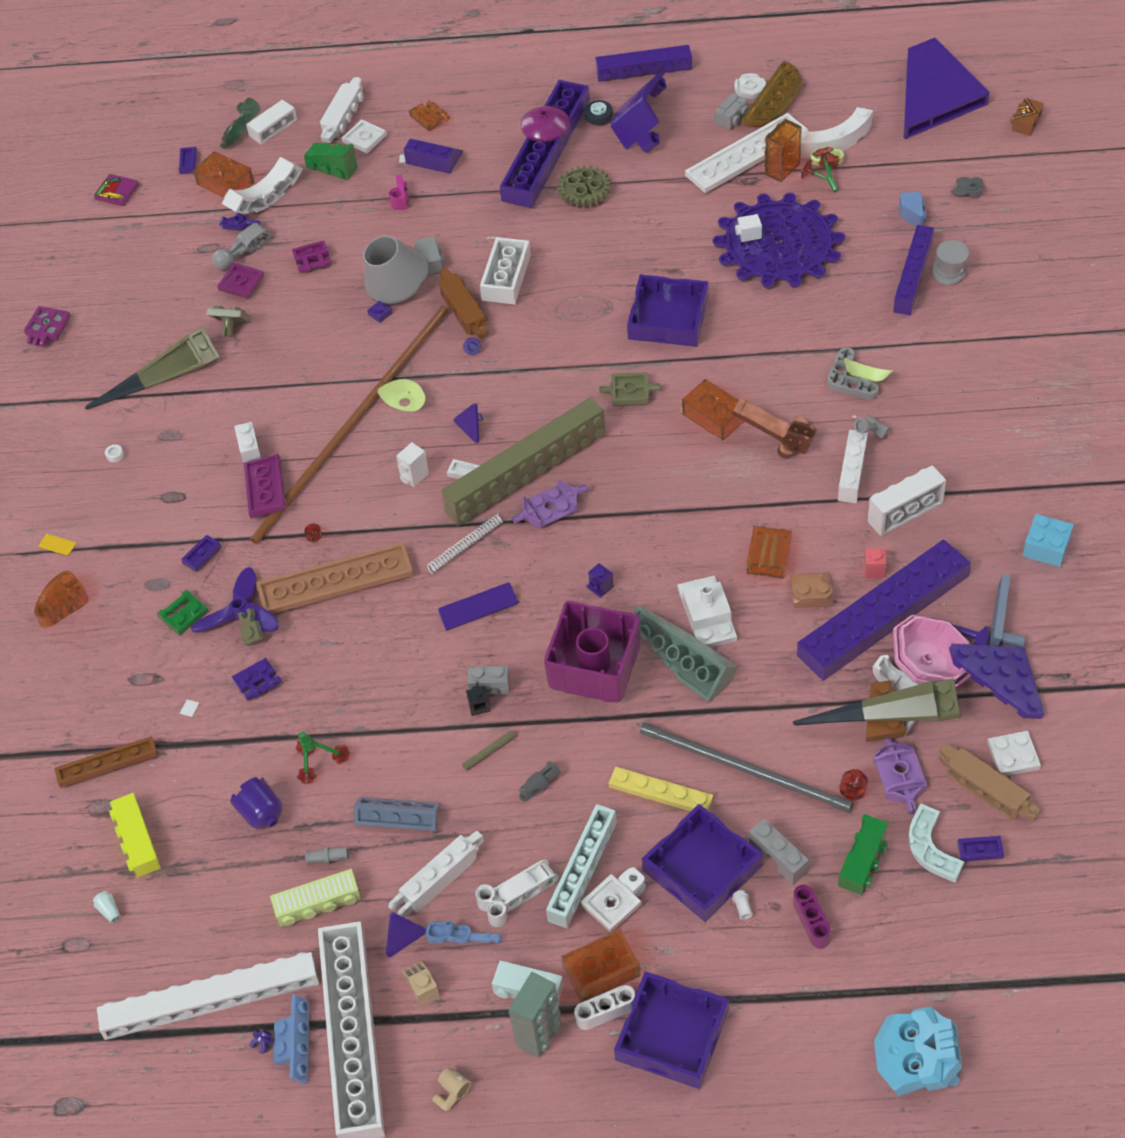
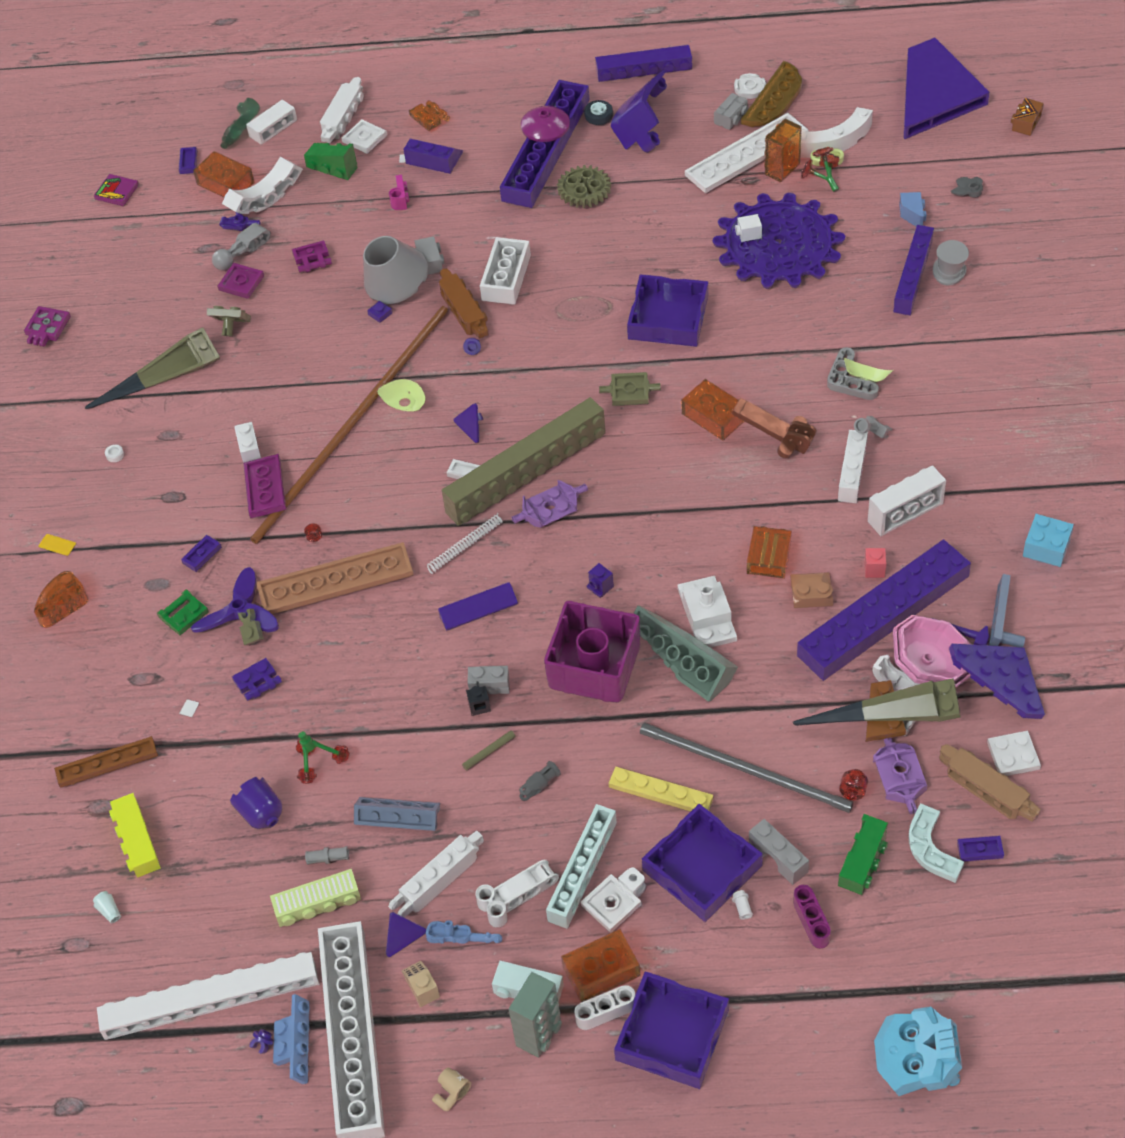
(412, 465): white brick -> none

